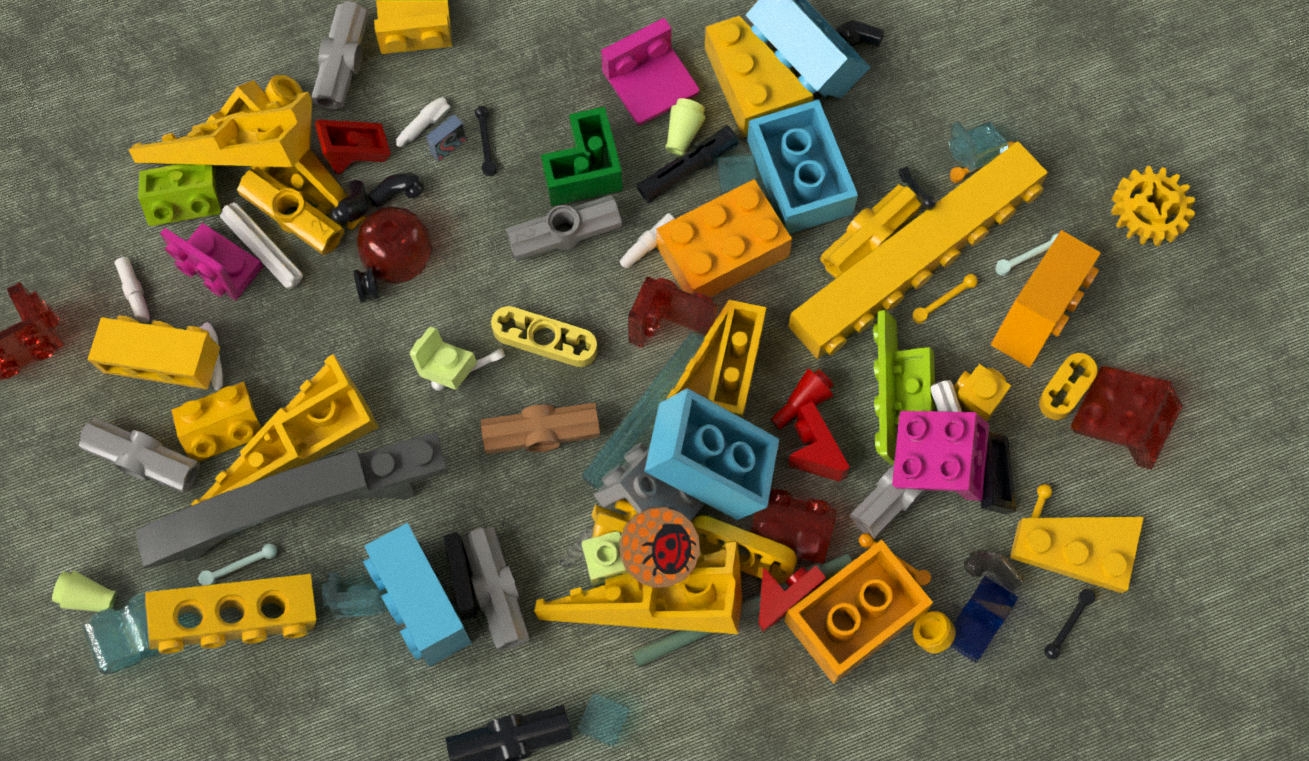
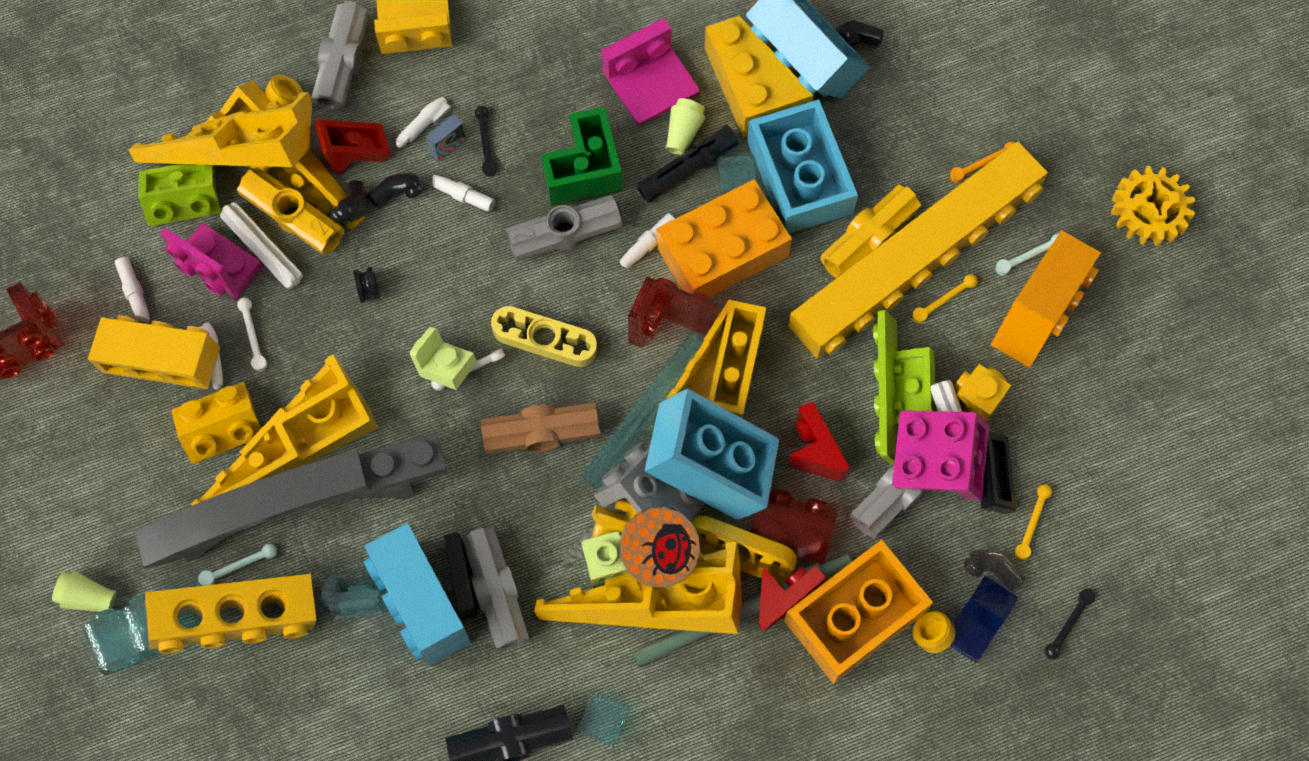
(139, 455): light grey piece -> none
(258, 362): none -> white hinge
(394, 244): clear red cylinder -> none
(463, 193): none -> white piece
(810, 388): red cone -> none
(921, 577): light orange hinge -> none
(928, 202): black hinge -> none
(976, 146): clear light blue bracket -> none
(1061, 381): yellow beam -> none
(1081, 547): yellow wing -> none
(1129, 412): clear red bracket -> none

